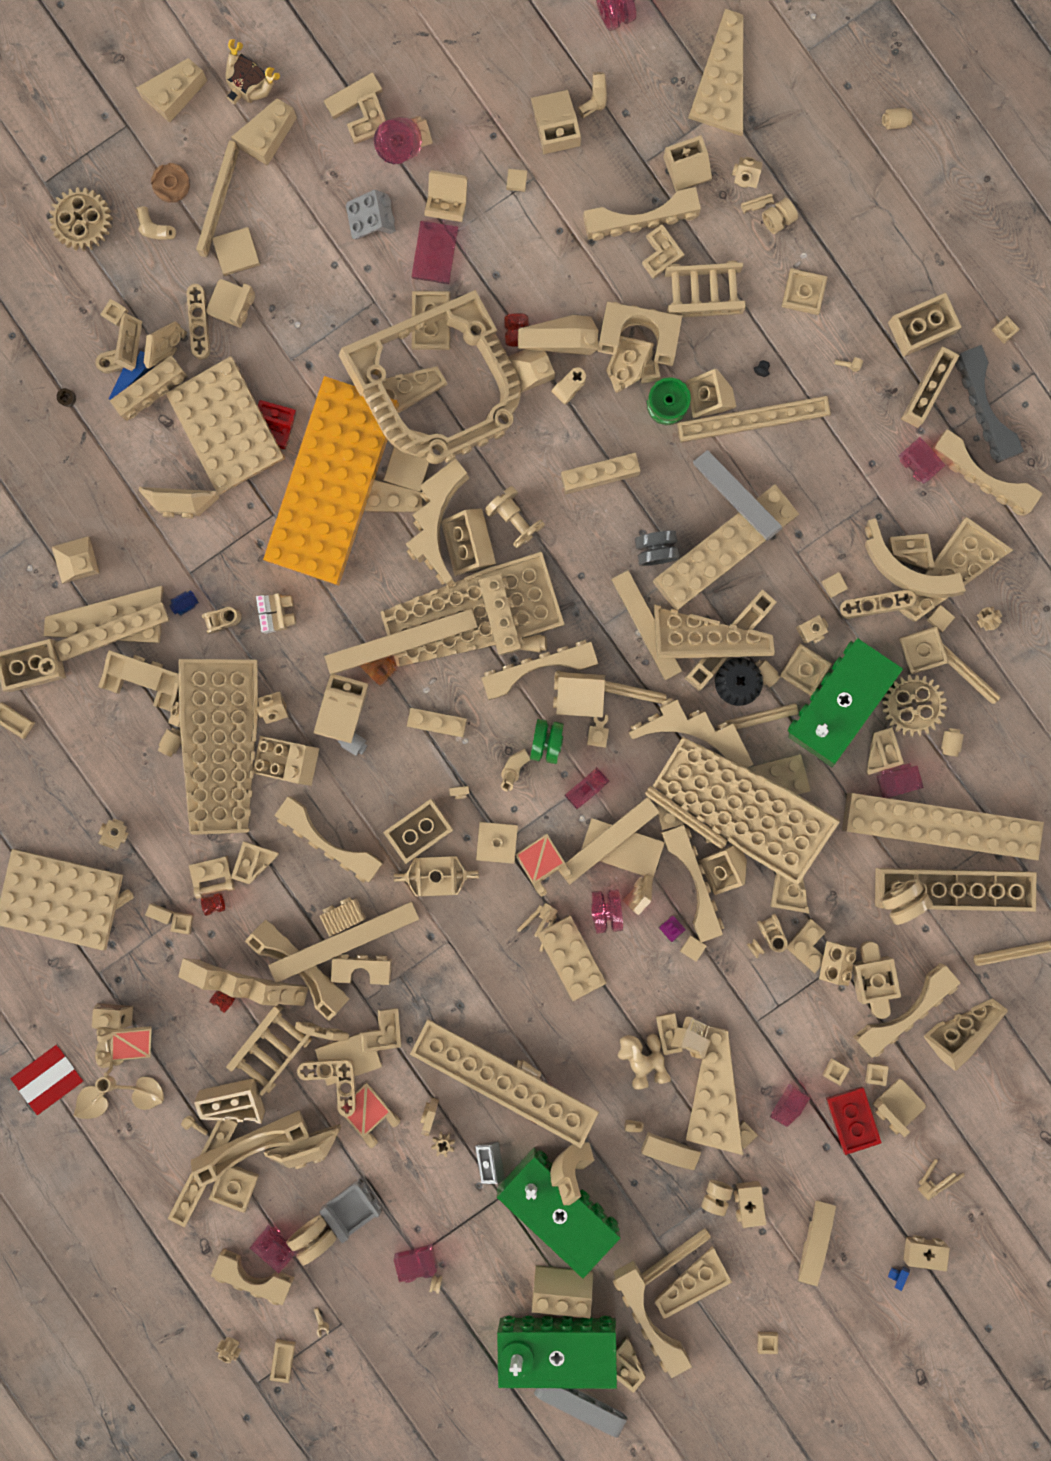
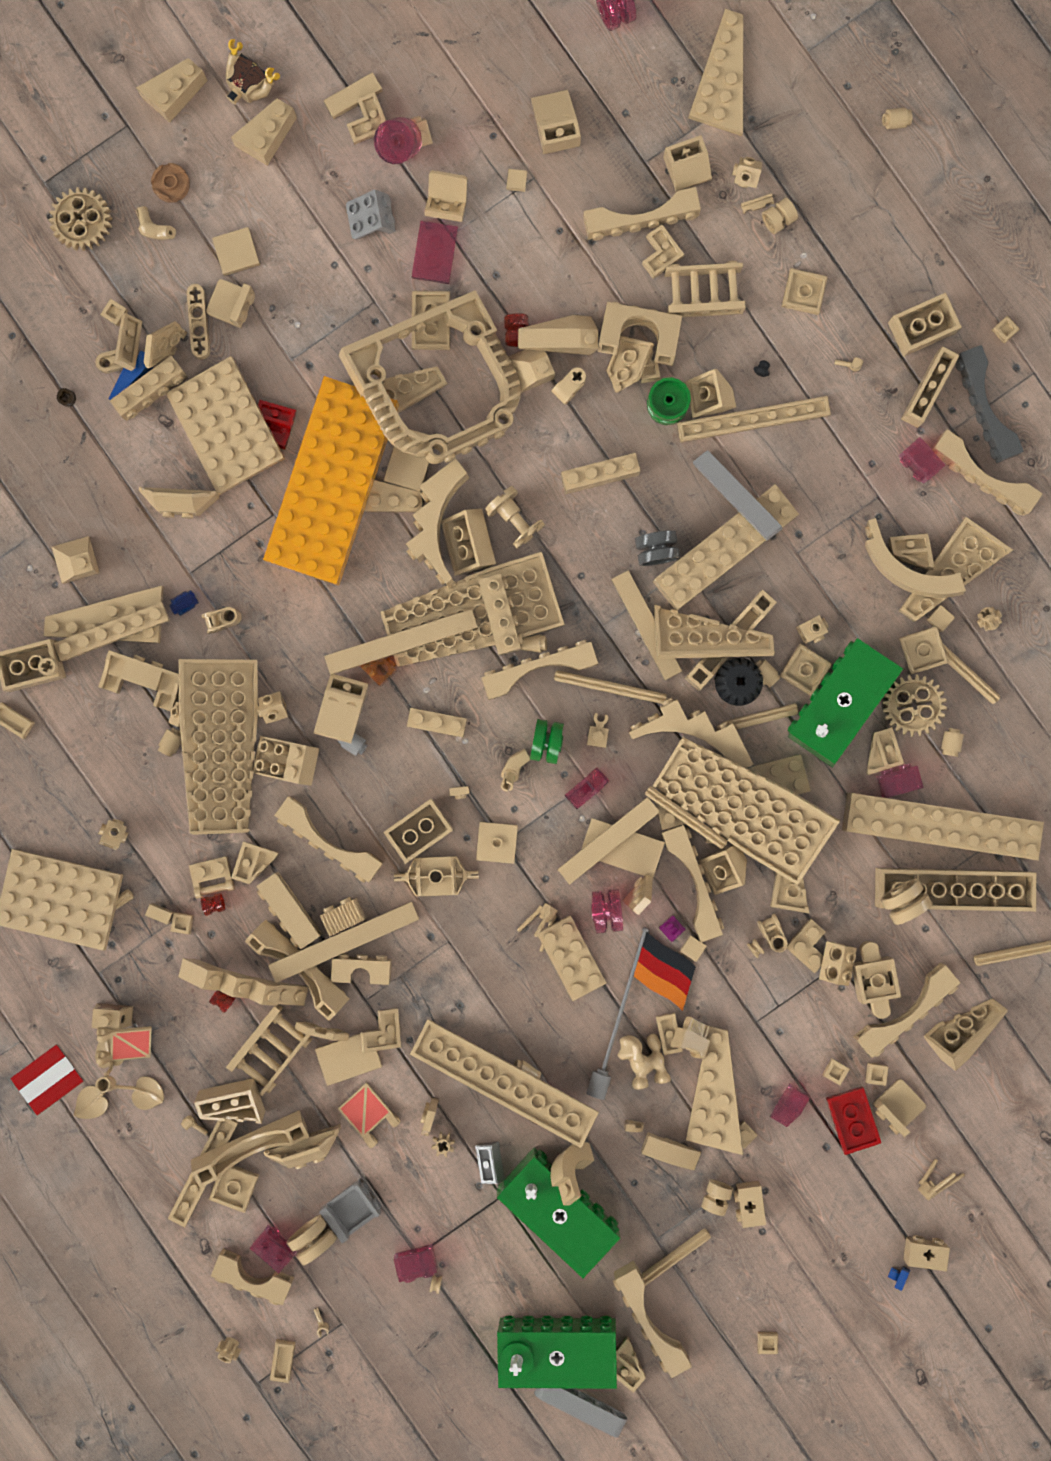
(218, 199): tan tile -> none
(278, 620): tan hips -> none
(289, 910): none -> tan brick
(335, 1073): tan beam -> none
(541, 861): flag -> none
(562, 1292): tan slope -> none
(579, 694): tan brick -> none
(598, 98): tan arm -> none
(661, 972): none -> flag
(694, 1284): tan wing -> none
(817, 1243): tan slope -> none
(834, 585): tan tile -> none
(877, 602): tan beam -> none

